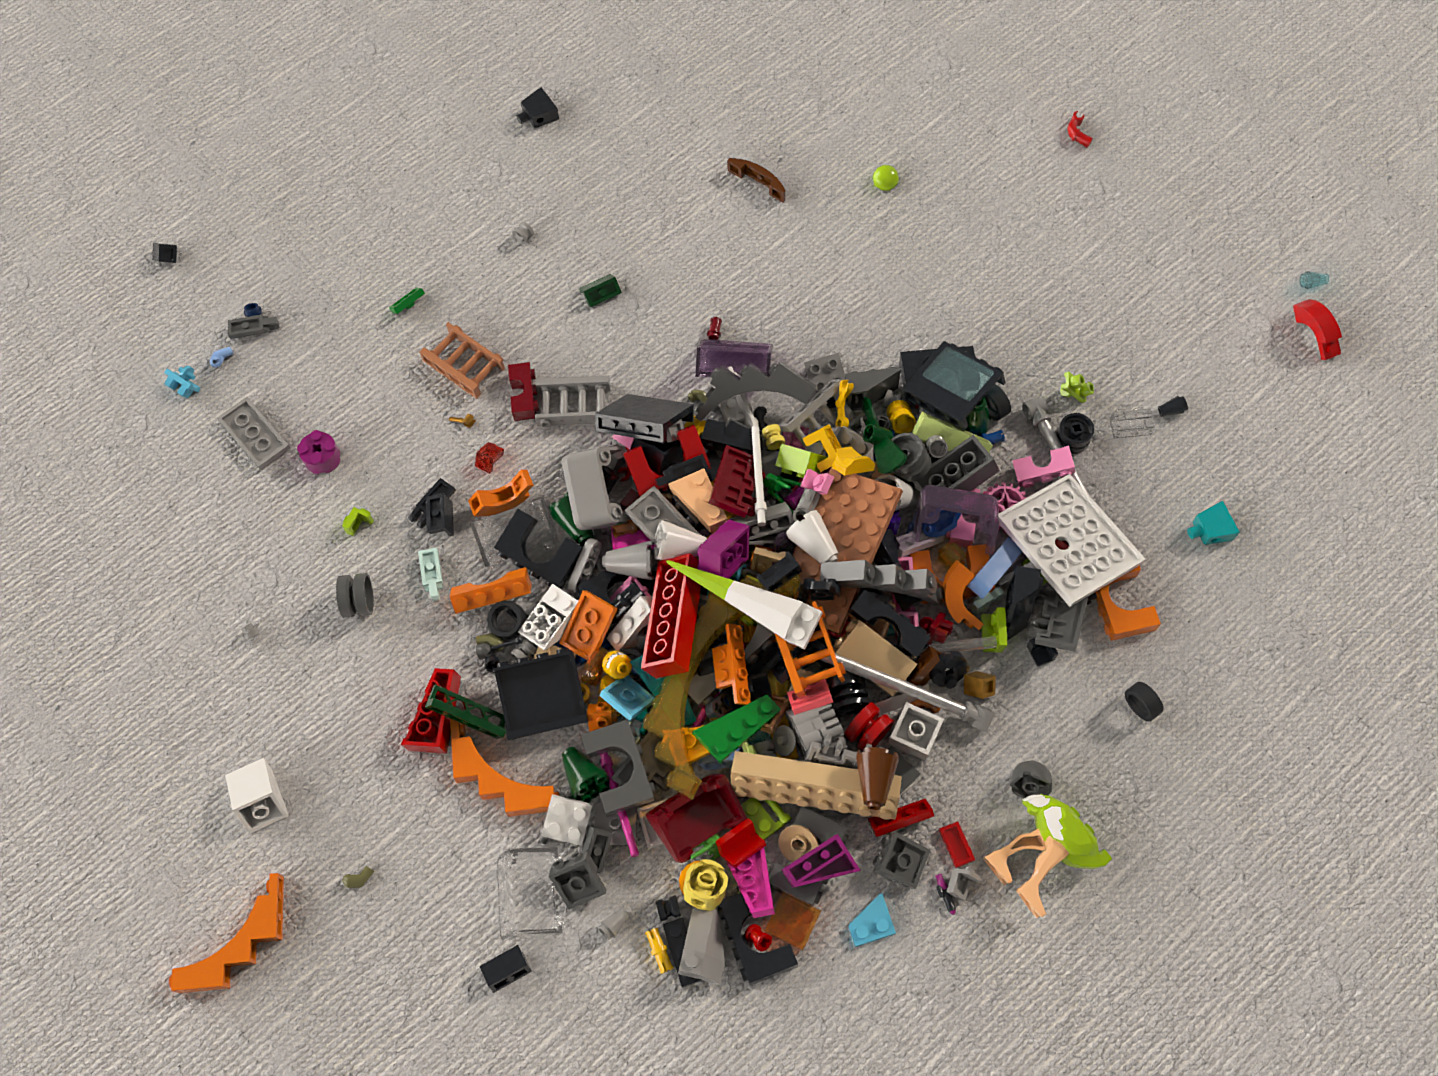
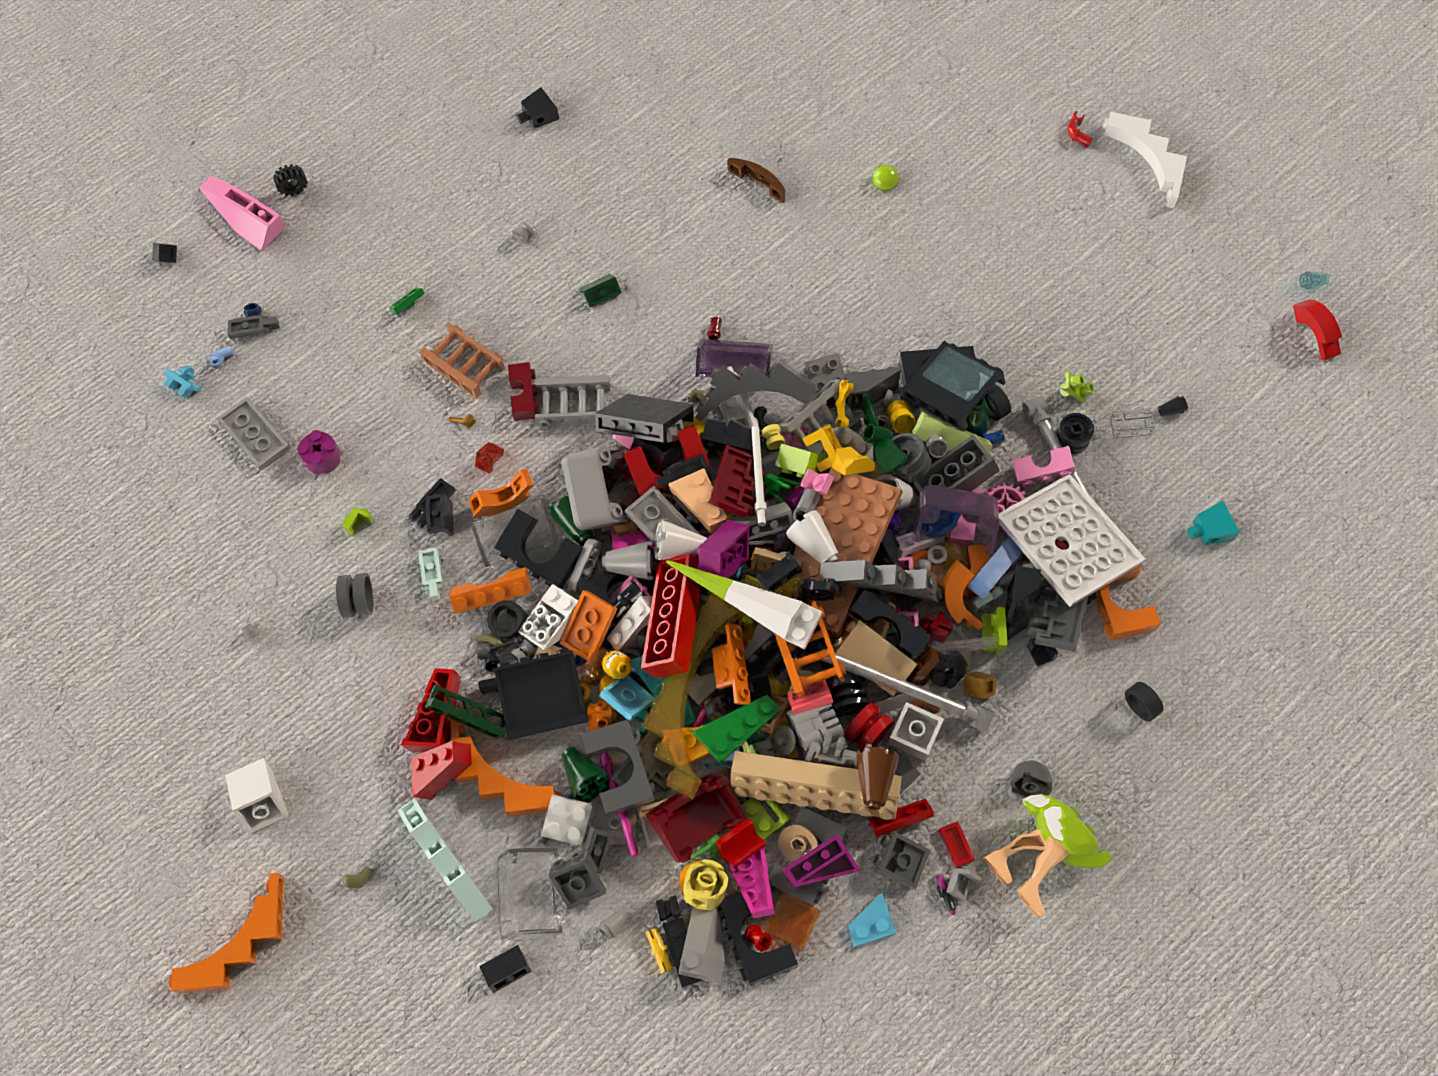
(243, 213): none -> bright pink wedge
(282, 177): none -> black tyre
(437, 767): none -> red wedge
(444, 860): none -> light aqua arch
(488, 685): none -> black tile
(934, 550): none -> light grey plate
(1166, 165): none -> white arch

